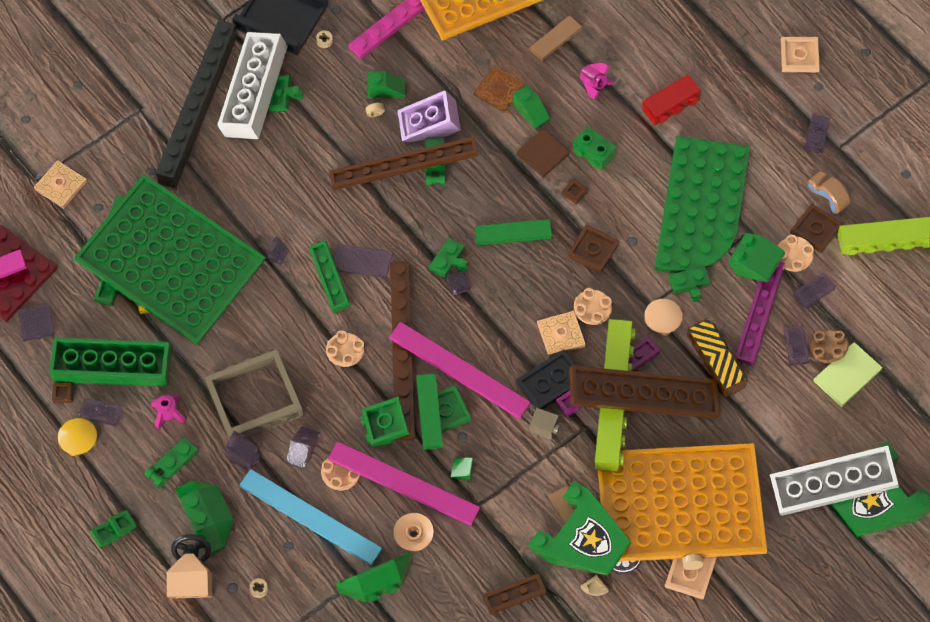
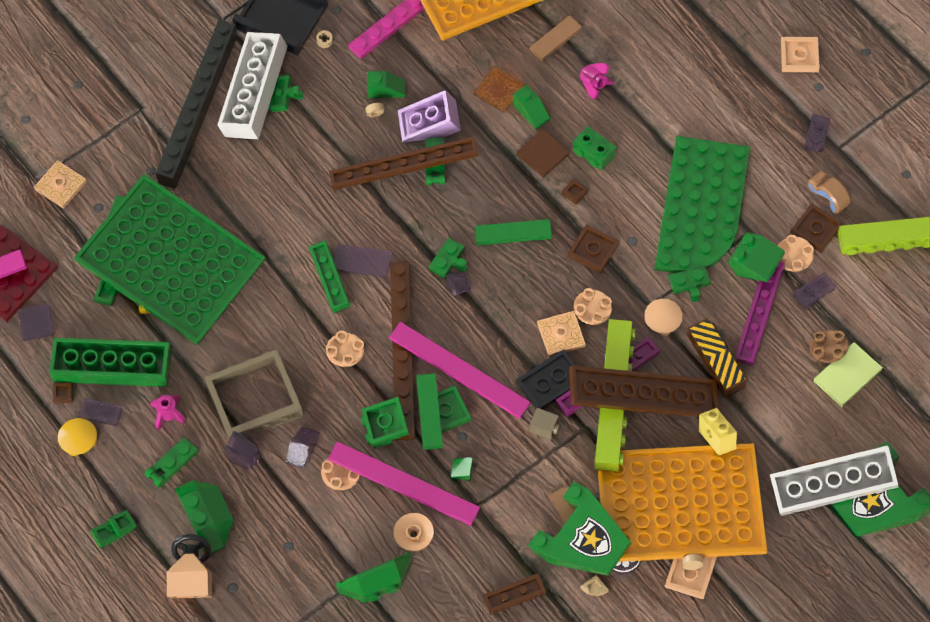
(261, 582): tan bush -> none
(277, 251): slope -> none
(311, 517): medium azure tile -> none
(671, 100): red brick -> none
(717, 431): none -> light yellow brick
(796, 345): clear purple plate -> none

